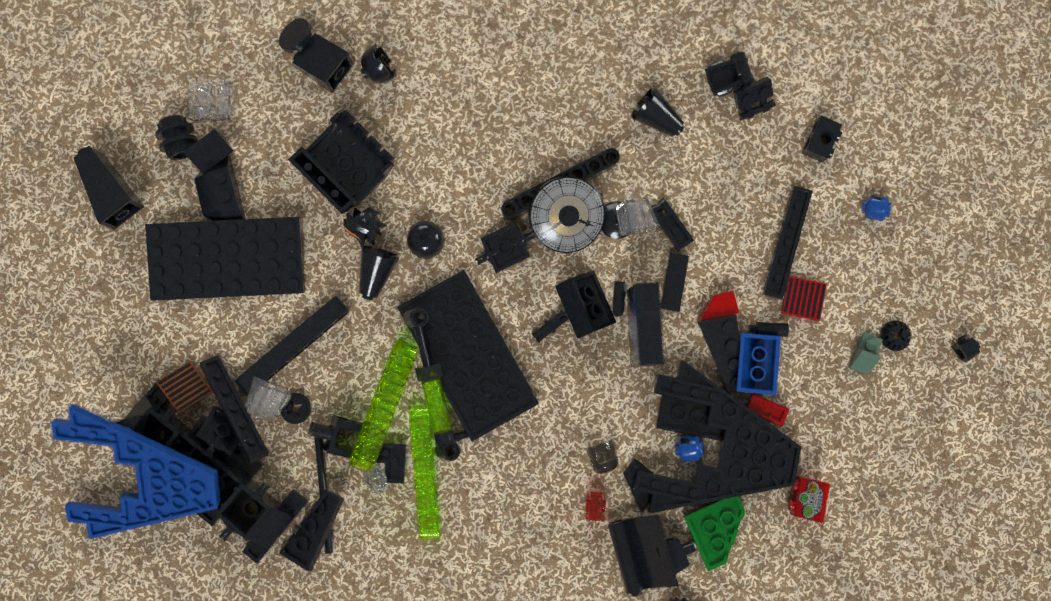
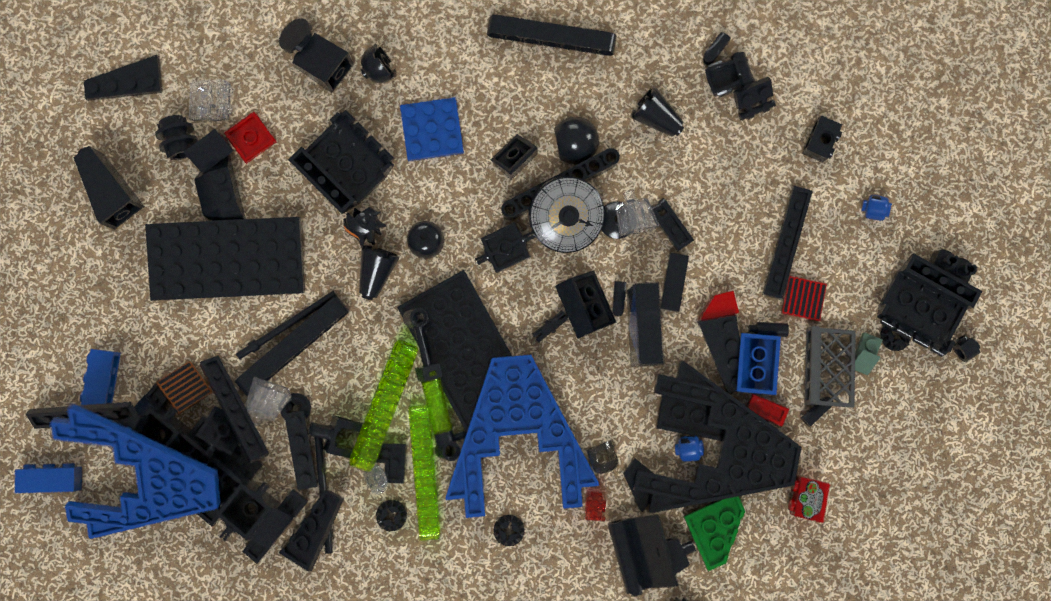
(48, 479): none -> blue brick
(100, 377): none -> blue brick
(112, 411): none -> black plate
(130, 80): none -> black wing
(250, 137): none -> red tile
(255, 345): none -> black bar
(301, 449): none -> black plate
(393, 506): none -> black gear
(431, 129): none -> blue plate
(515, 156): none -> black slope
(516, 403): none -> blue wing
(517, 526): none -> black gear
(551, 35): none -> black beam
(576, 139): none -> black cylinder
(716, 48): none -> black bar
(813, 367): none -> dark grey fence
(815, 413): none -> black bar
(926, 304): none -> black slope
(953, 264): none -> black brick

